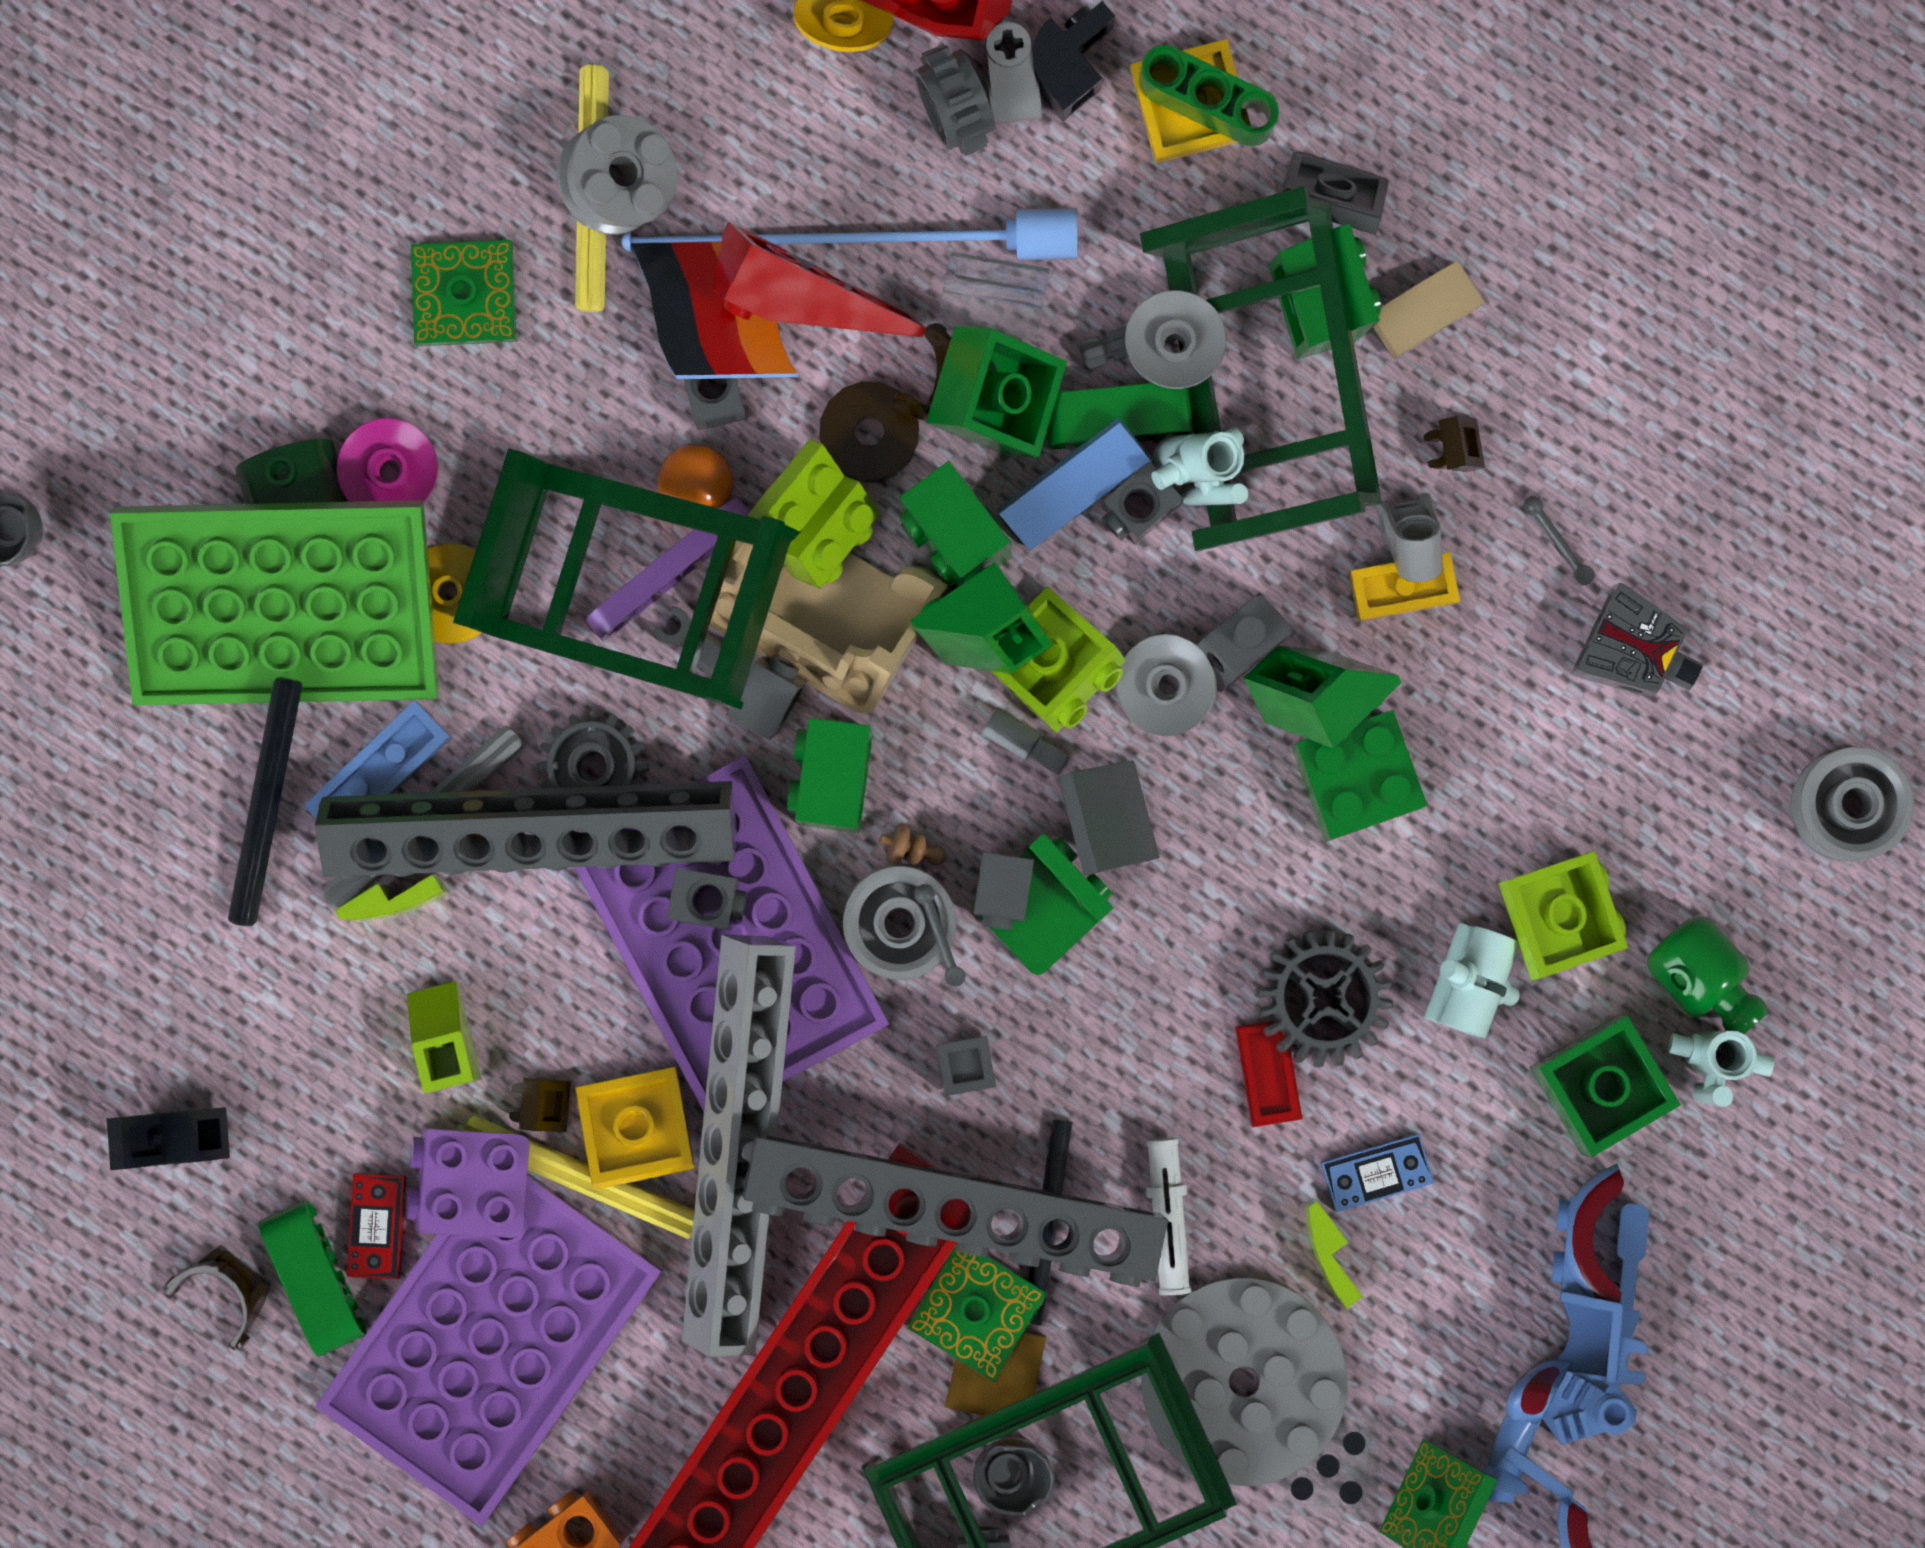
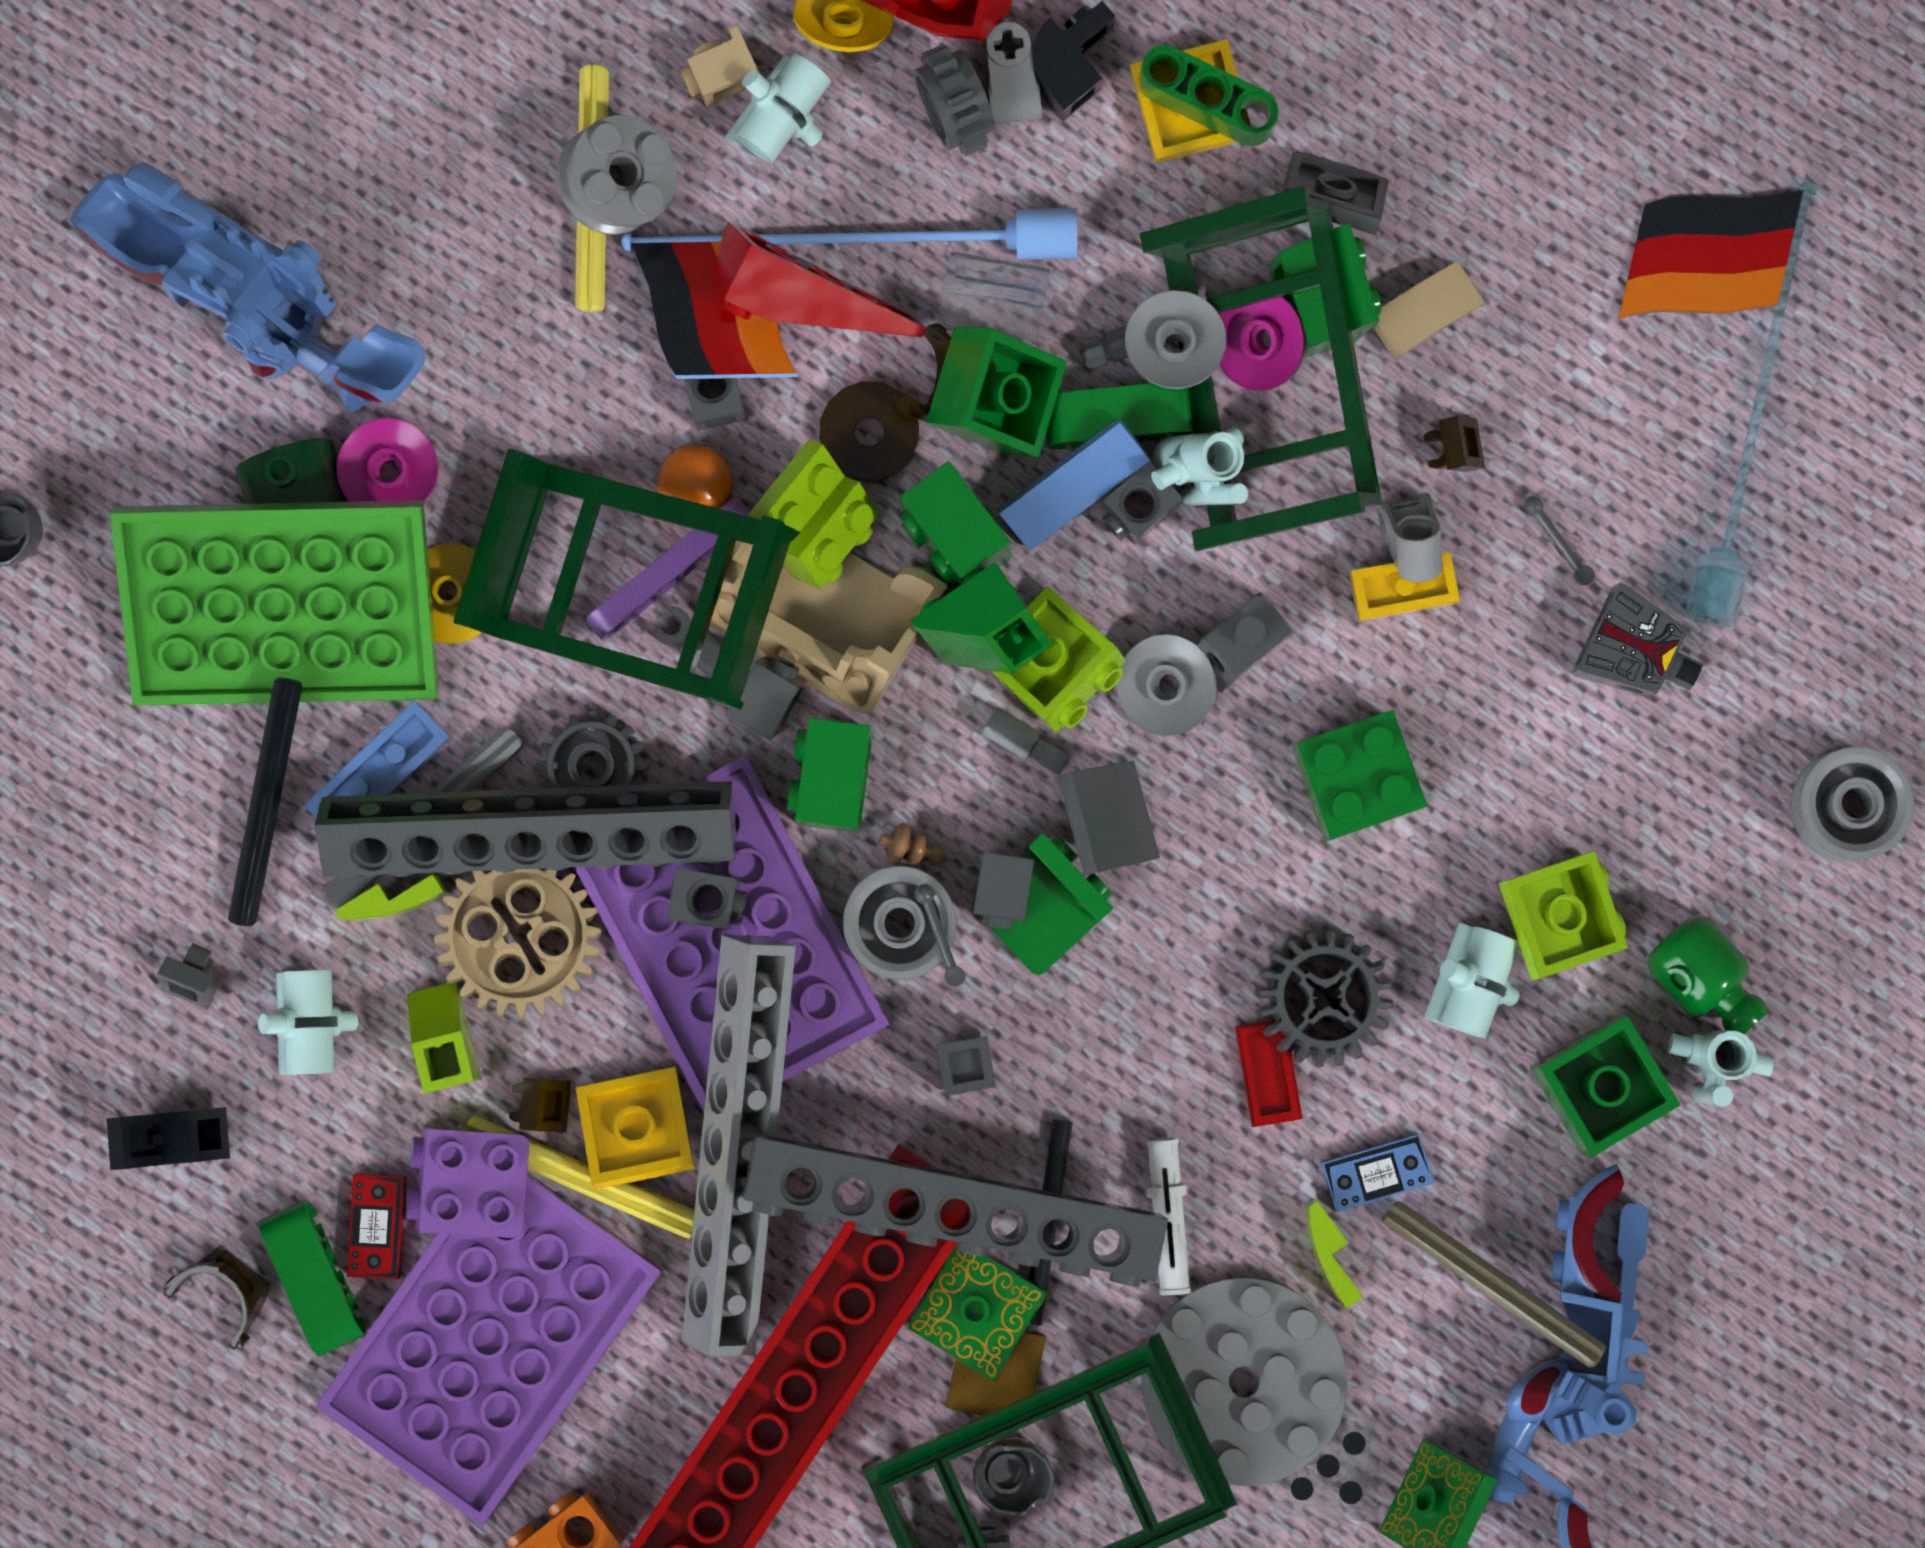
(191, 978): none -> dark grey tile
(264, 292): none -> medium blue piece
(306, 1022): none -> light aqua pin
(463, 293): green plate -> none
(478, 960): none -> tan gear
(718, 68): none -> tan brick
(780, 107): none -> light aqua pin
(1247, 357): none -> dark pink dish
(1317, 692): green slope -> none
(1495, 1284): none -> dark tan axle
(1719, 260): none -> flag

